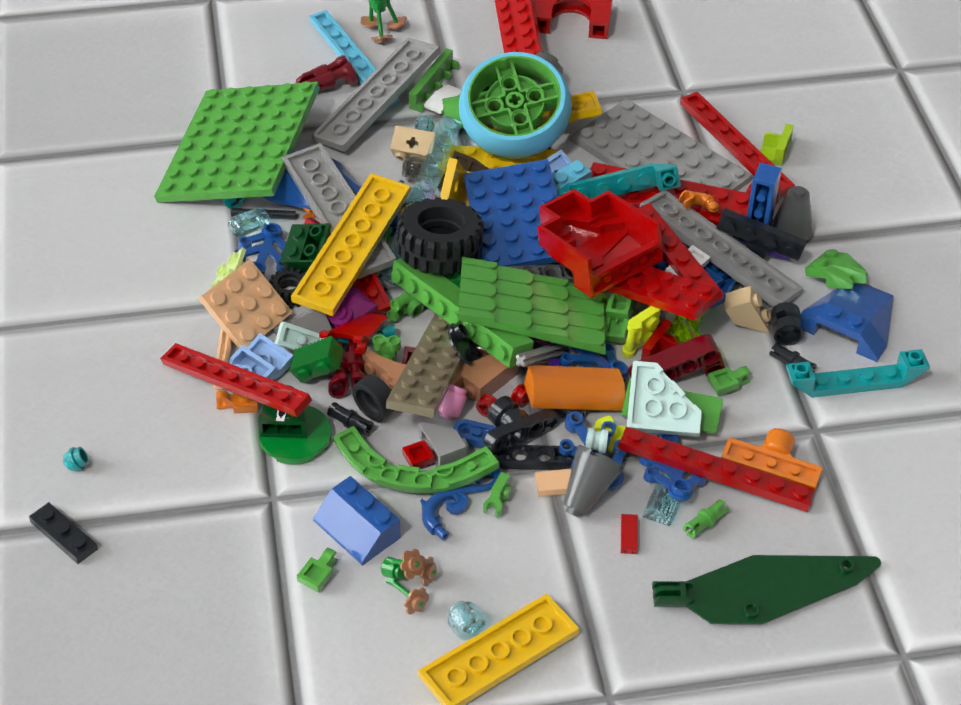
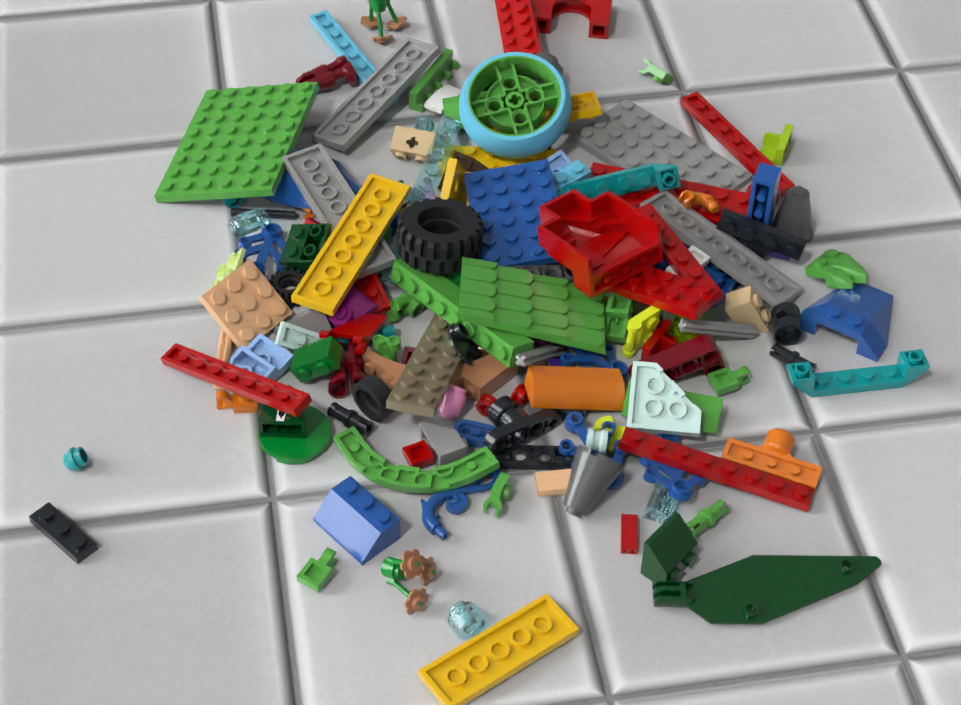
(411, 168): clear smoke head -> none
(659, 75): none -> plate
(669, 551): none -> dark green slope
(718, 328): none -> light grey axle

